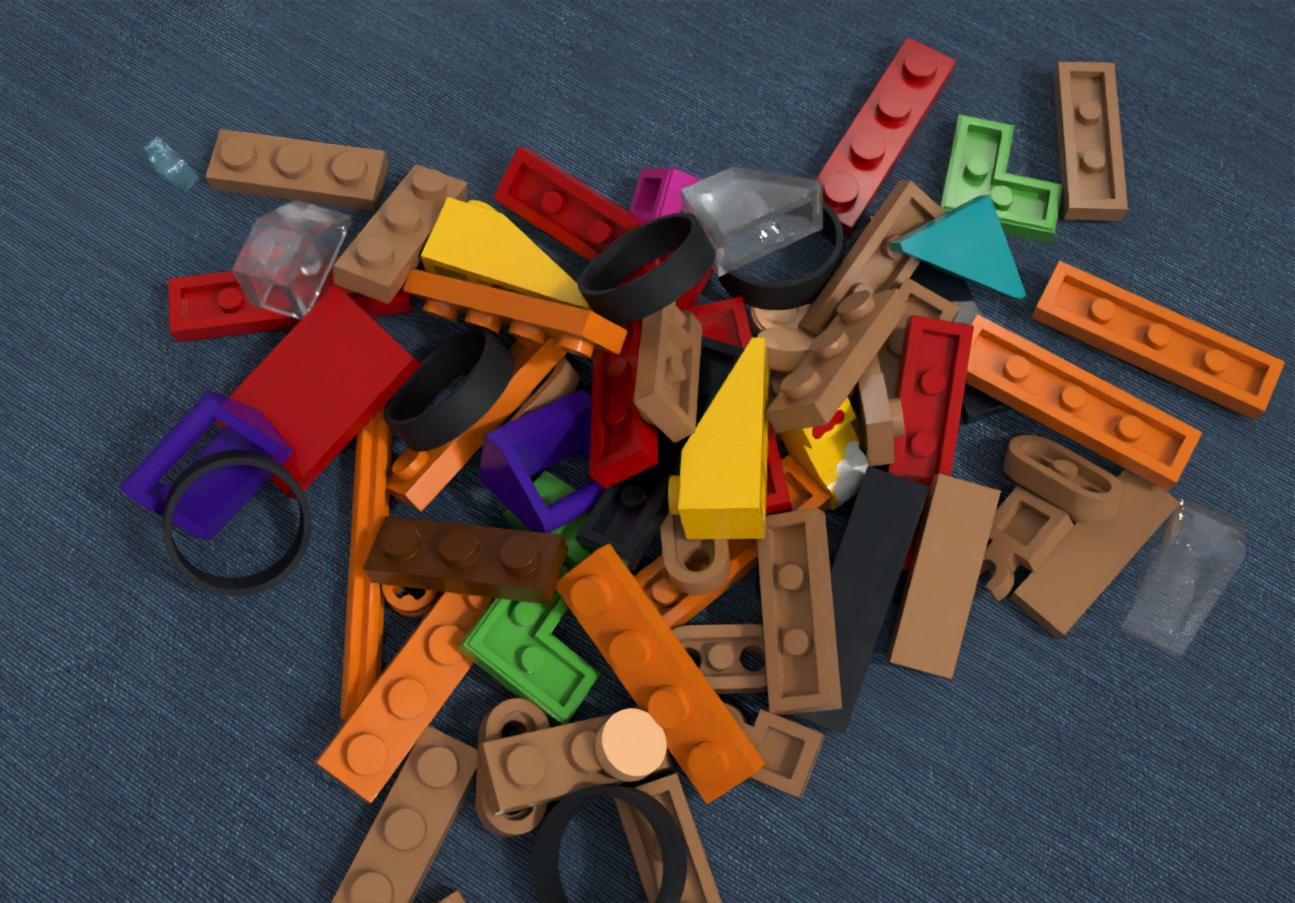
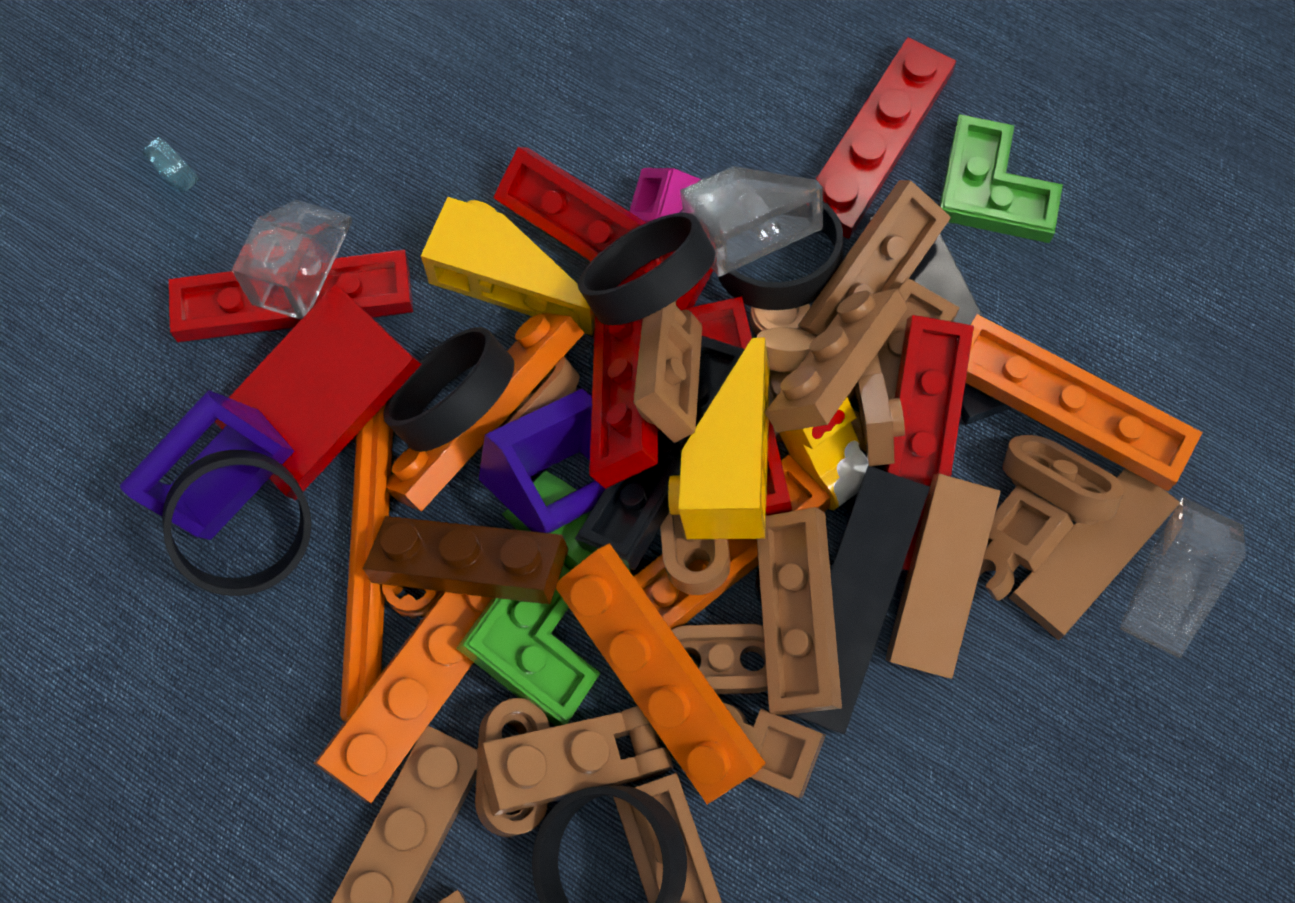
(297, 170): medium nougat plate -> none
(396, 235): medium nougat plate -> none
(528, 317): orange plate -> none
(630, 745): light nougat tile -> none
(967, 246): teal tile -> none
(1089, 141): medium nougat plate -> none
(1159, 340): orange plate -> none

